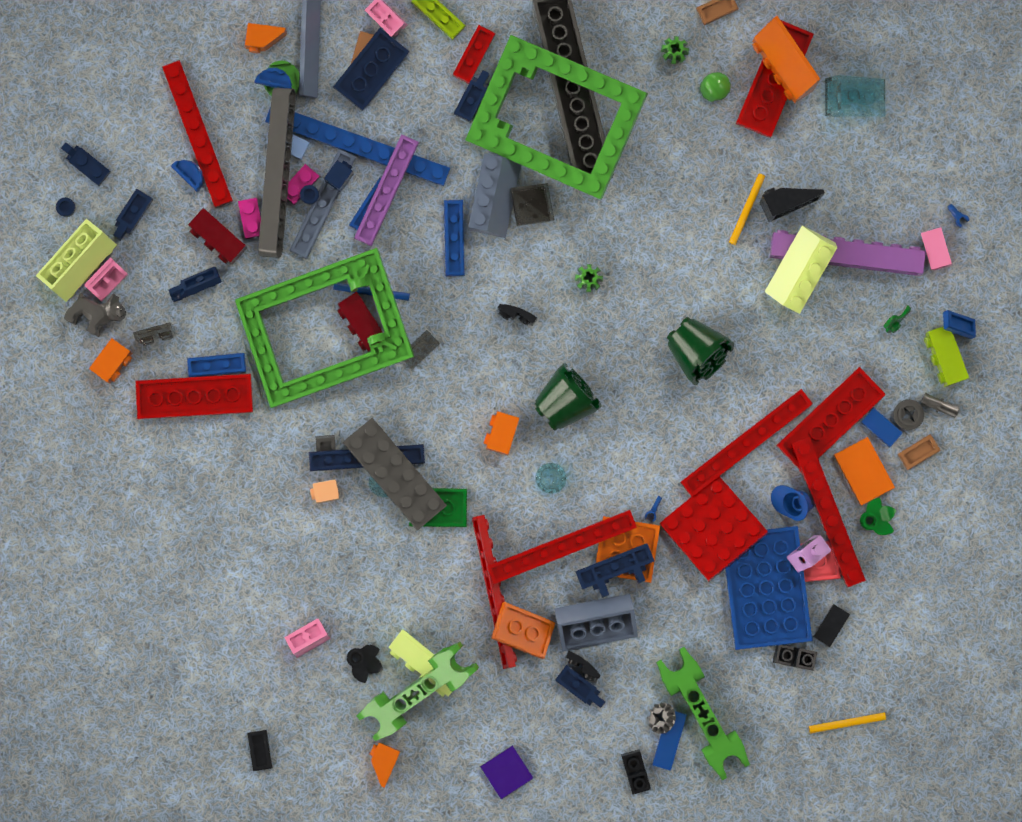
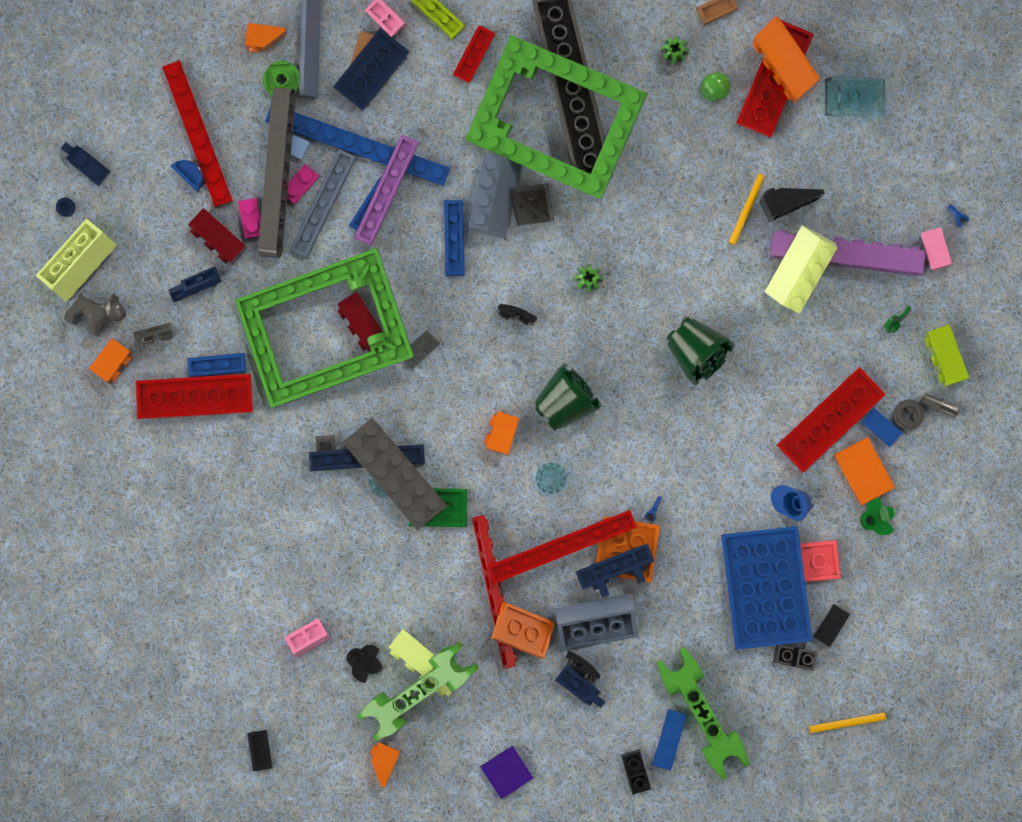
(105, 279): bright pink hinge -> none
(132, 213): dark blue hinge -> none
(273, 78): blue plate -> none
(309, 194): dark blue tile -> none
(325, 491): light nougat brick -> none
(339, 175): dark blue brick -> none
(367, 291): blue bar -> none
(472, 97): dark blue hinge -> none
(667, 713): dark grey gear -> none
(713, 528): red plate -> none
(746, 443): red plate -> none
(811, 551): lavender torso -> none
(828, 512): red plate -> none
(918, 452): medium nougat tile -> none
(959, 324): blue tile -> none

